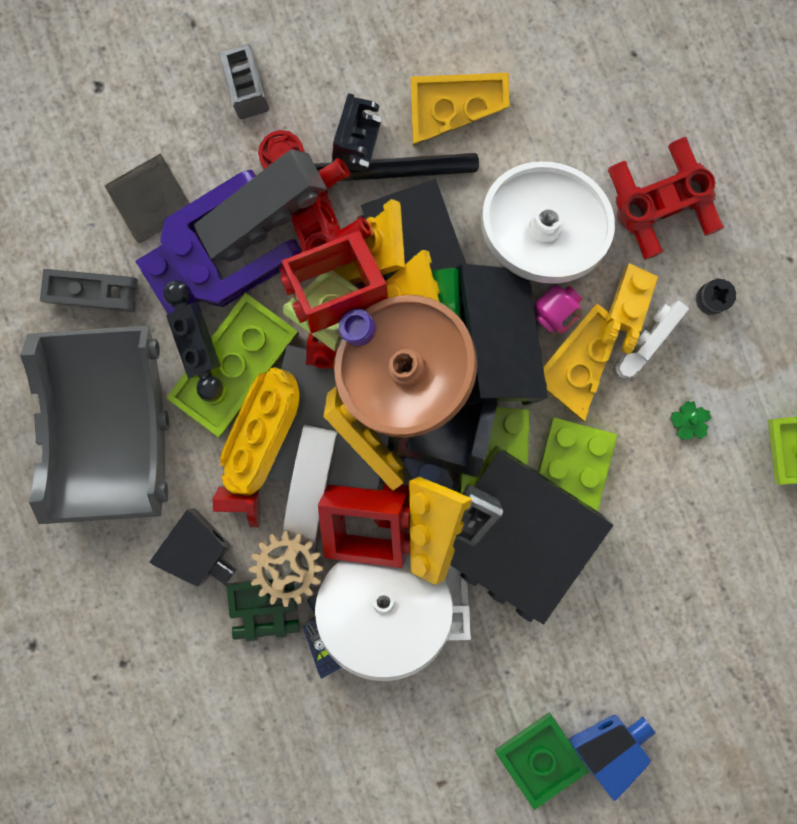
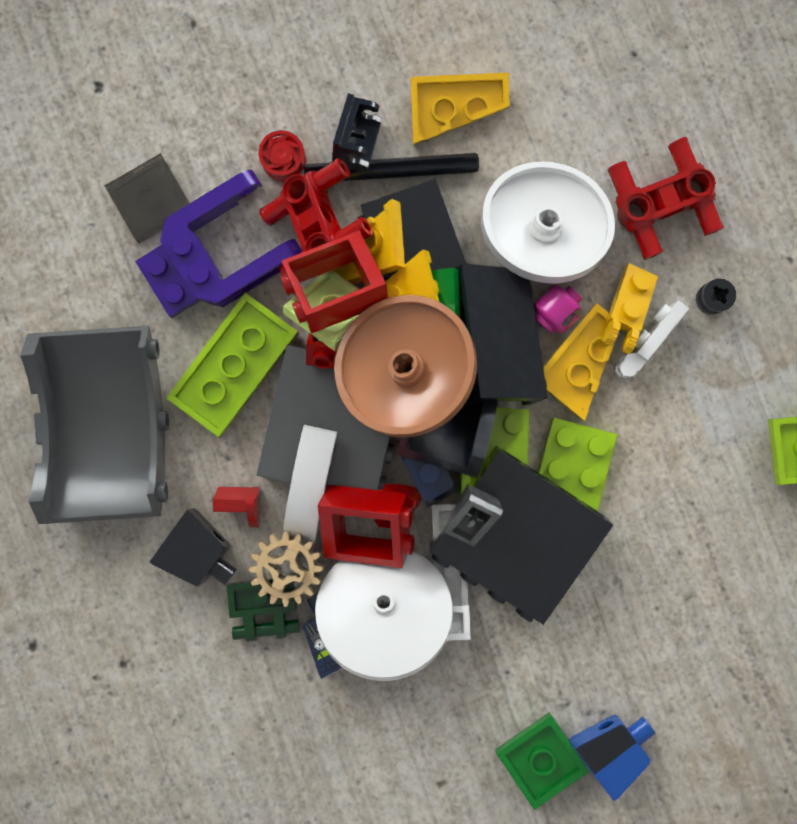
(87, 290): dark grey plate -> none
(193, 340): black plate -> none
(248, 101): dark grey slope -> none
(259, 431): yellow tile -> none
(260, 206): dark grey brick -> none
(357, 327): dark purple tile -> none
(364, 441): yellow wing -> none
(433, 527): yellow wing -> none
(690, 421): green plant -> none

